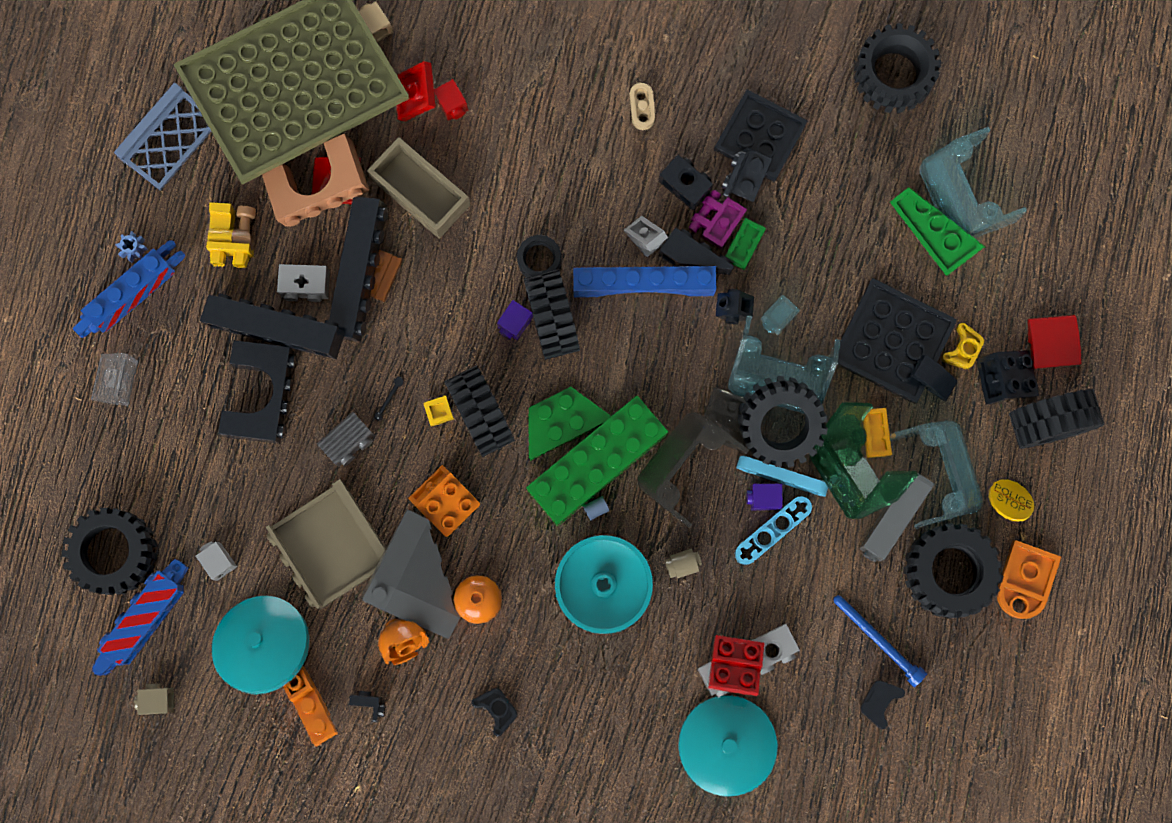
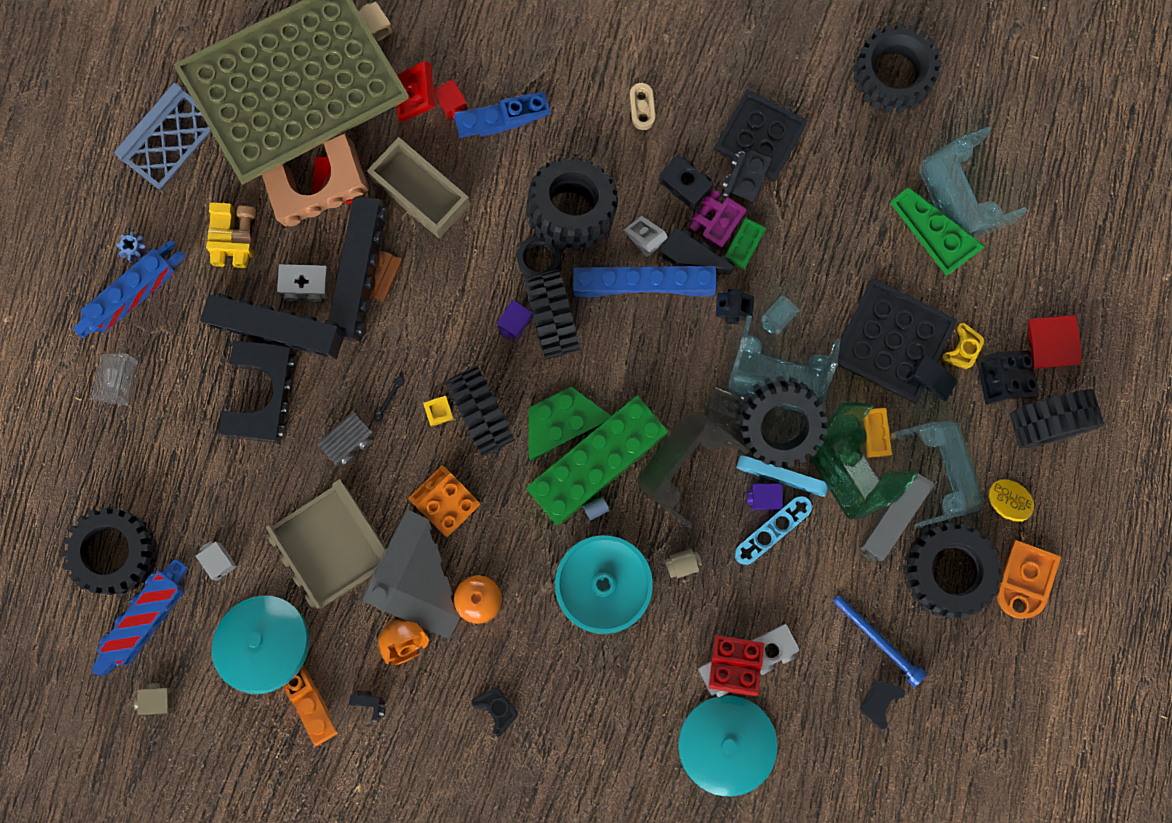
(502, 116): none -> blue slope
(577, 178): none -> black tyre

